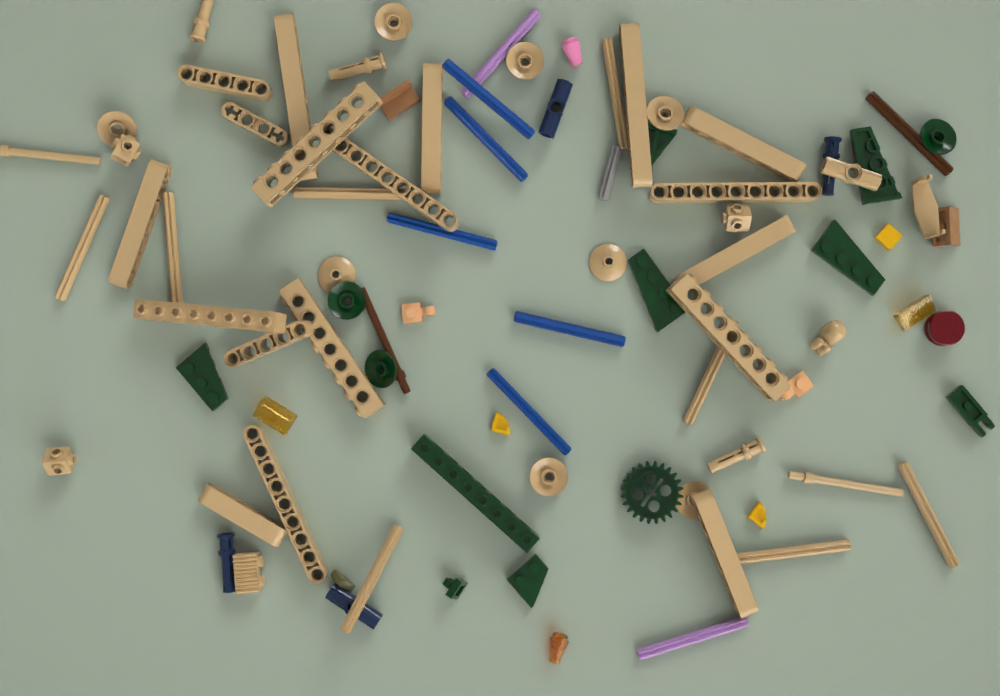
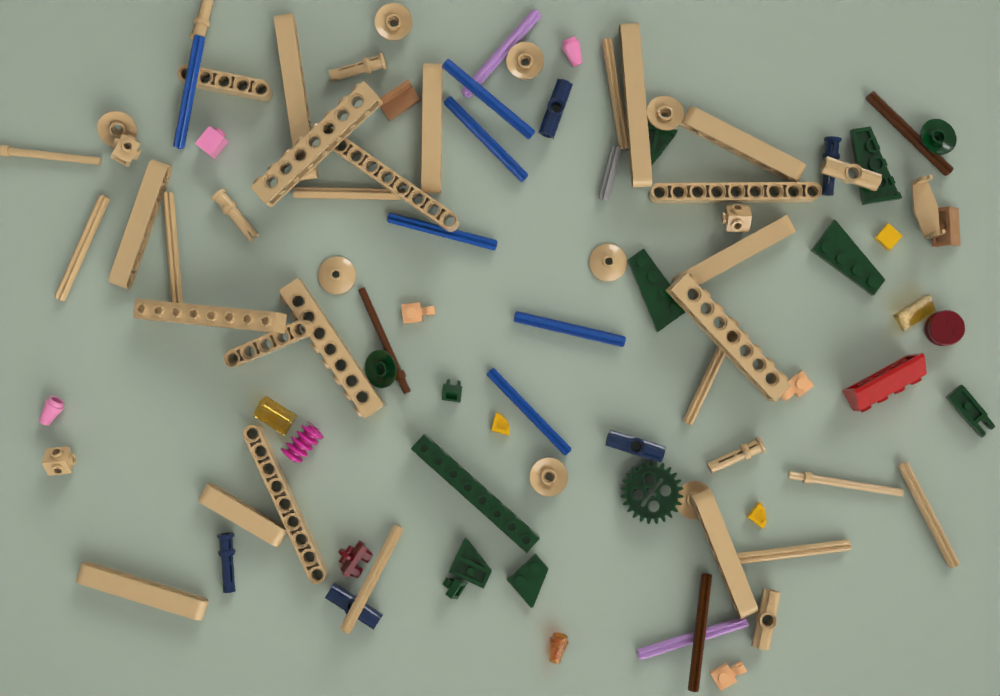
(51, 409): none -> bright pink cone
(142, 590): none -> tan beam
(189, 91): none -> blue axle
(203, 377): dark green wing -> none
(212, 141): none -> bright pink brick
(230, 207): none -> tan pin
(248, 572): tan brick -> none
(254, 126): tan beam -> none
(302, 443): none -> dark pink piece
(337, 298): dark green dish -> none
(342, 580): olive tile -> none
(351, 557): none -> dark red hips
(452, 392): none -> dark green tile
(470, 565): none -> dark green wing
(647, 449): none -> dark blue piece
(699, 633): none -> reddish brown axle
(725, 675): none -> light nougat plate
(763, 631): none -> tan piece
(829, 335): tan piece -> none
(885, 382): none -> red slope

